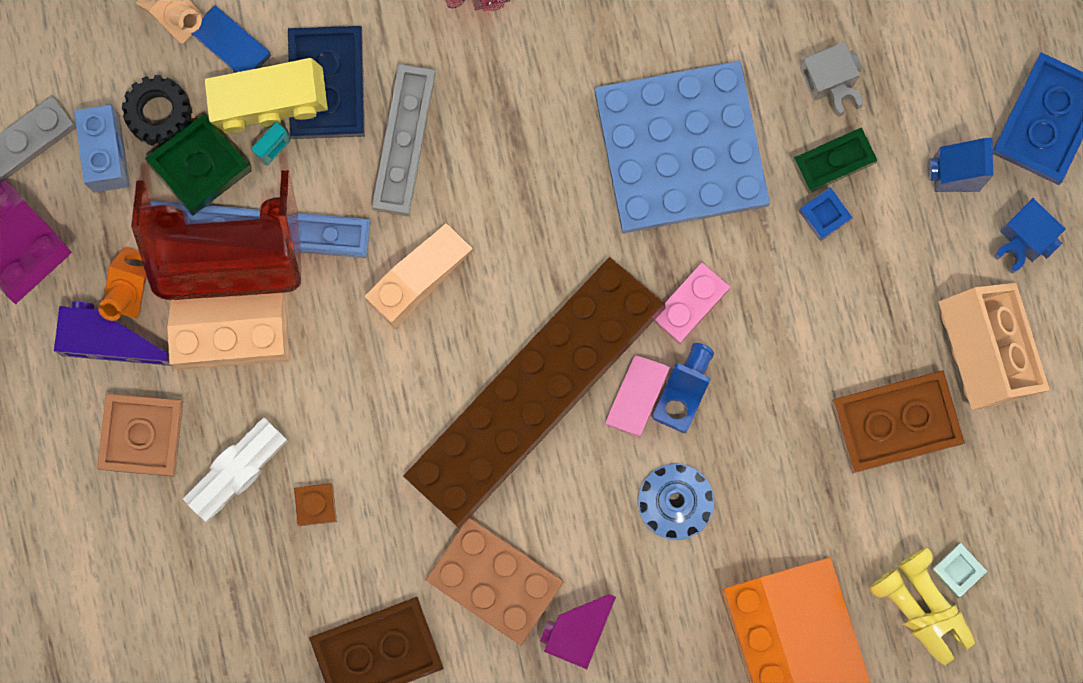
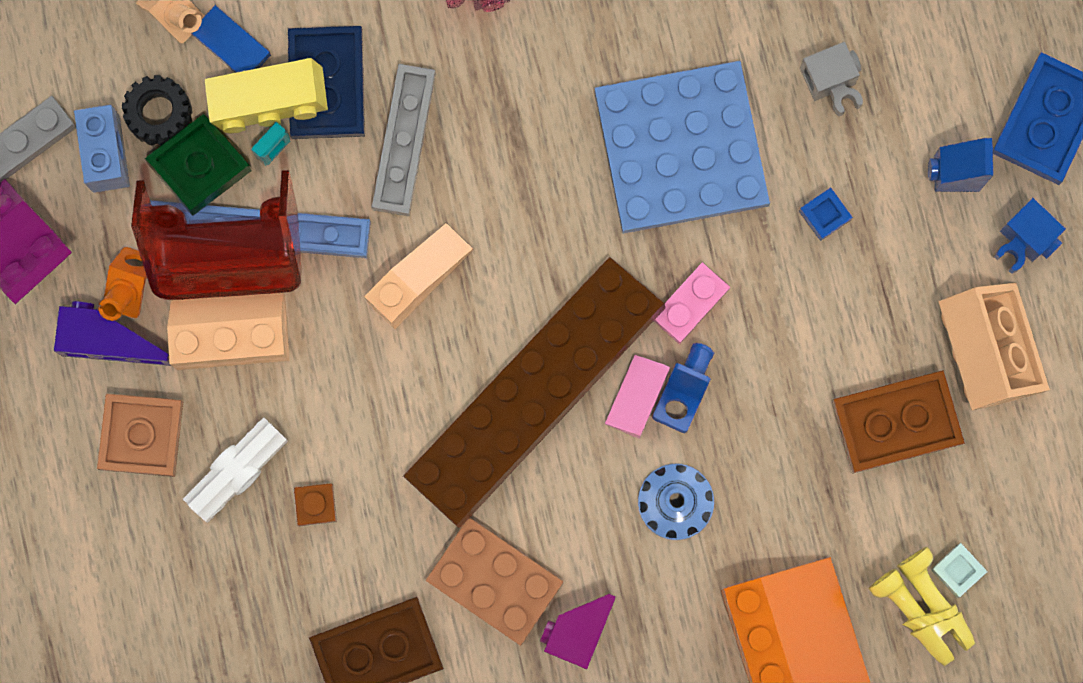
(835, 160): dark green plate -> none

